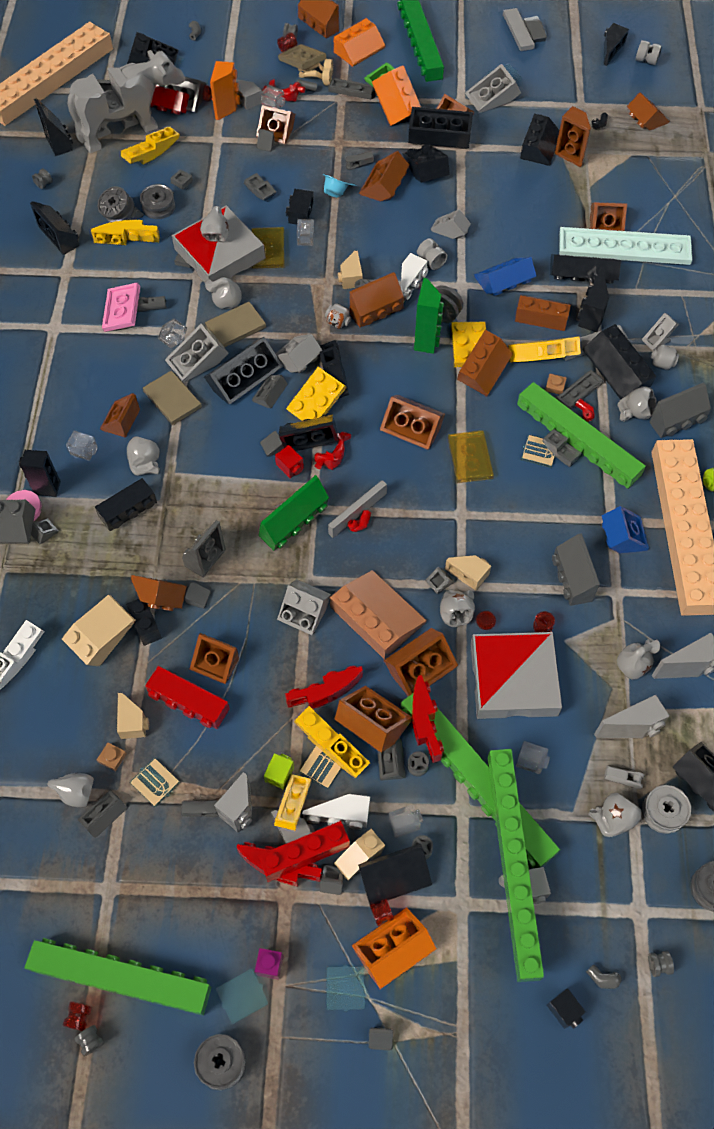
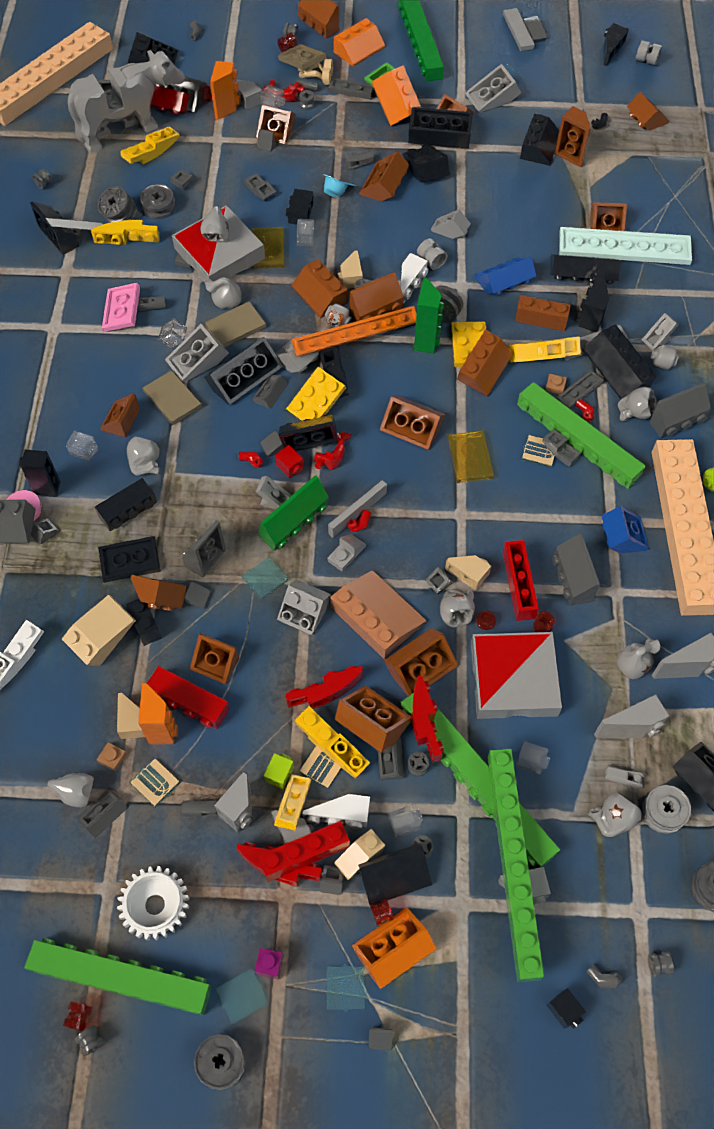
(54, 130): black slope -> none
(72, 224): none -> white sticker
(129, 558): none -> black tile
(138, 893): none -> white gear
(156, 718): none -> orange slope
(252, 457): none -> red arm
(265, 578): none -> clear light blue piece
(271, 493): none -> light grey slope
(307, 100): none -> dark grey wheel
(319, 288): none -> dark orange slope
(346, 552): none -> light grey slope
(354, 331): none -> orange tile
(520, 580): none -> red brick

